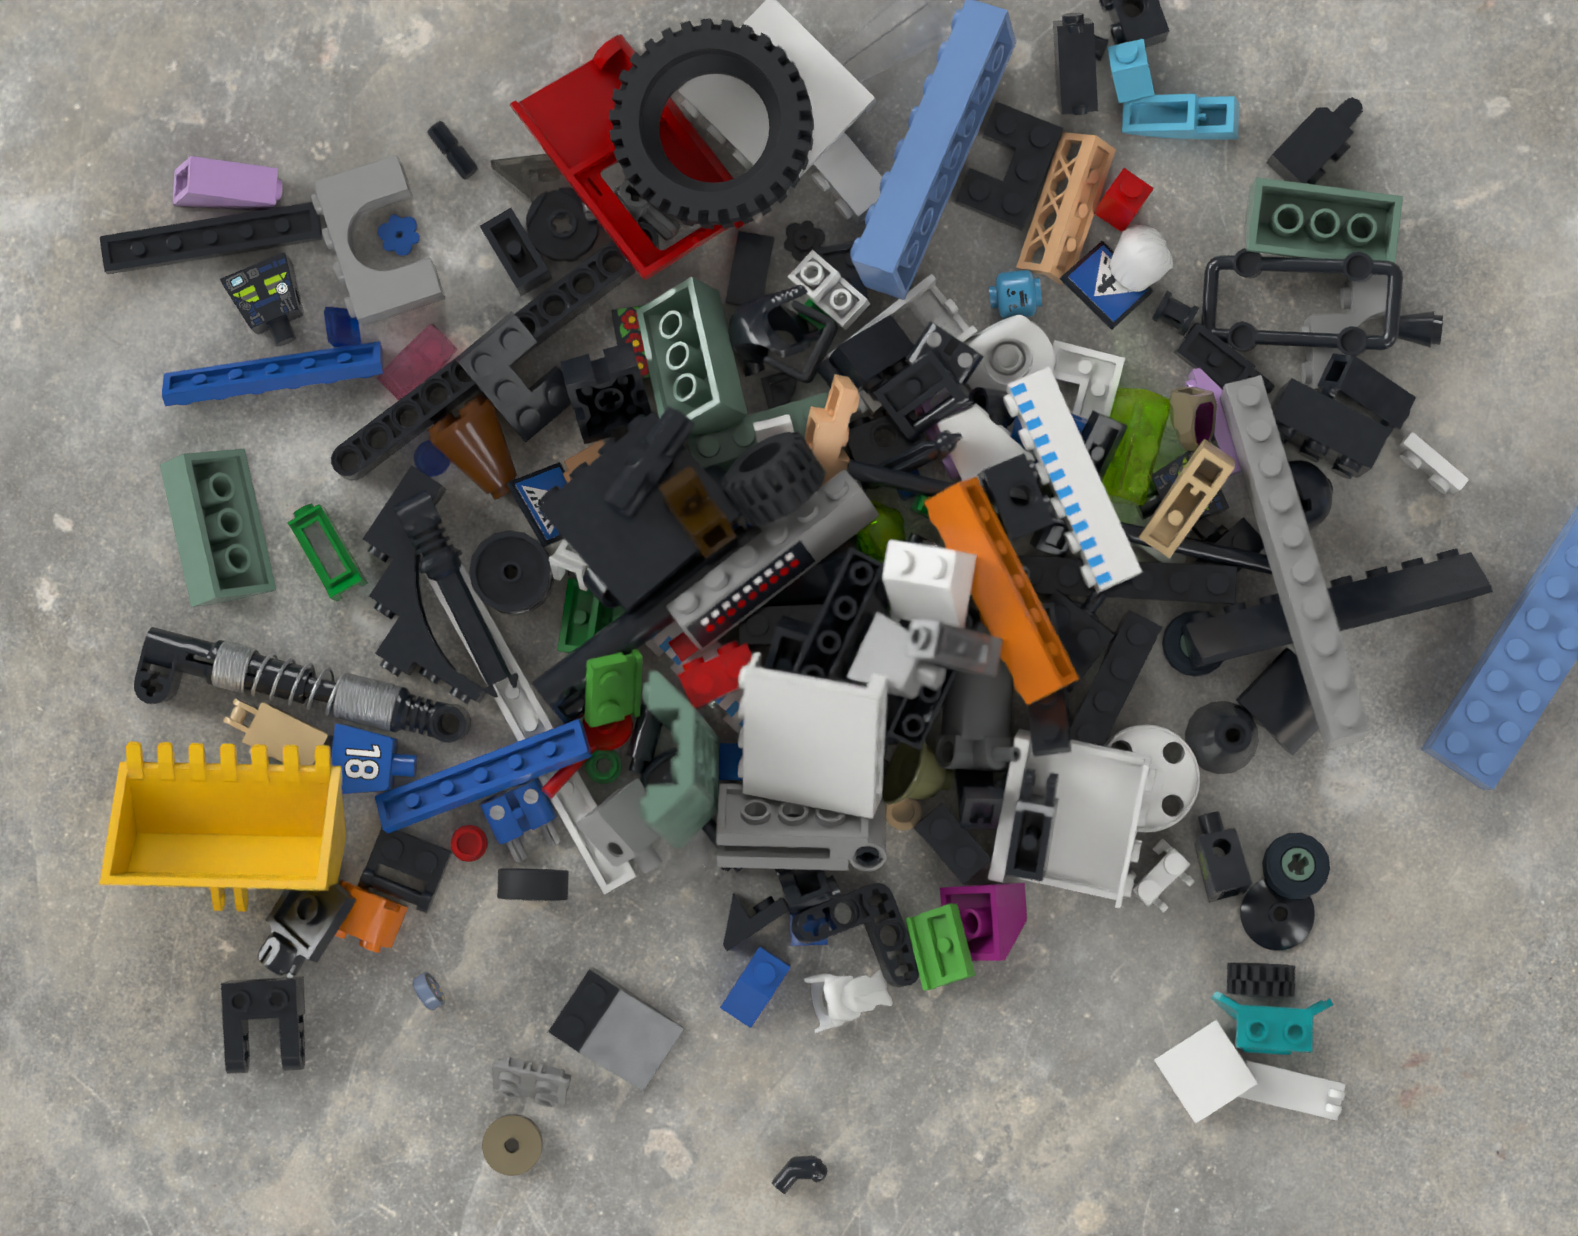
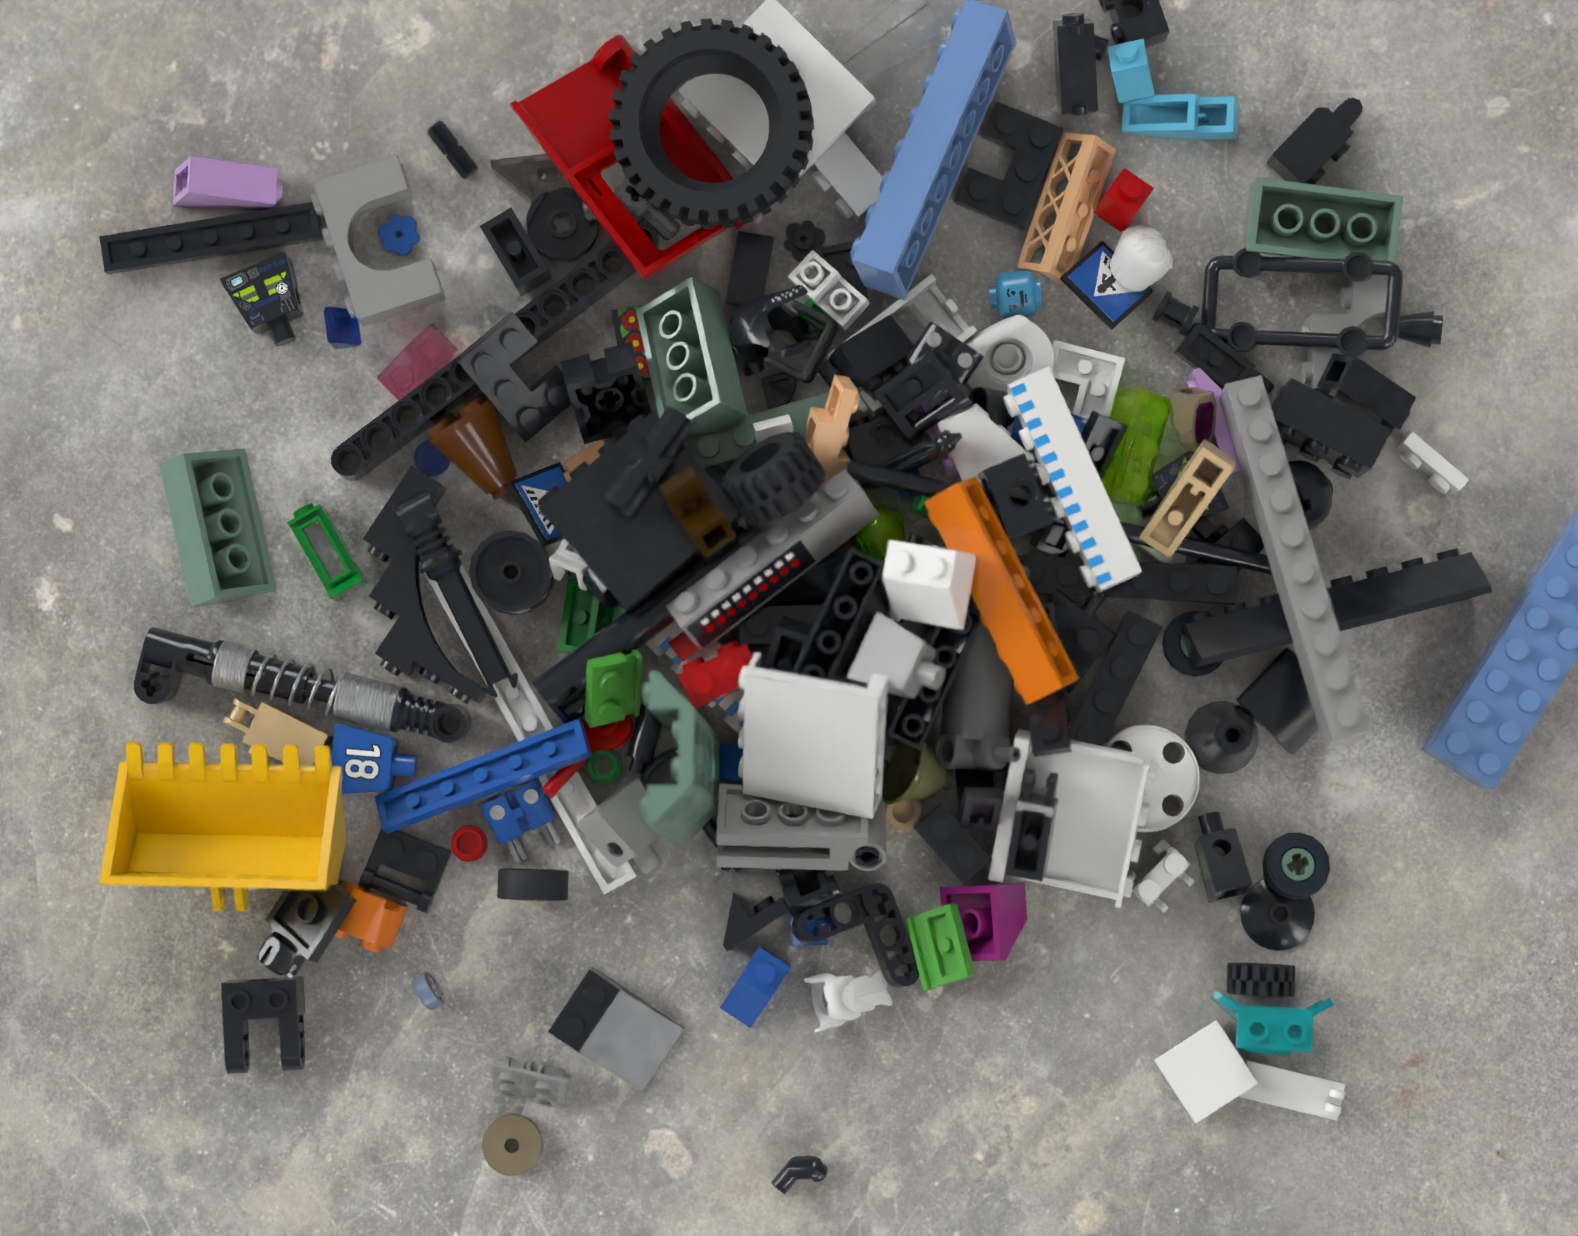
(272, 374): blue plate -> none
(953, 647): flat silver window -> none

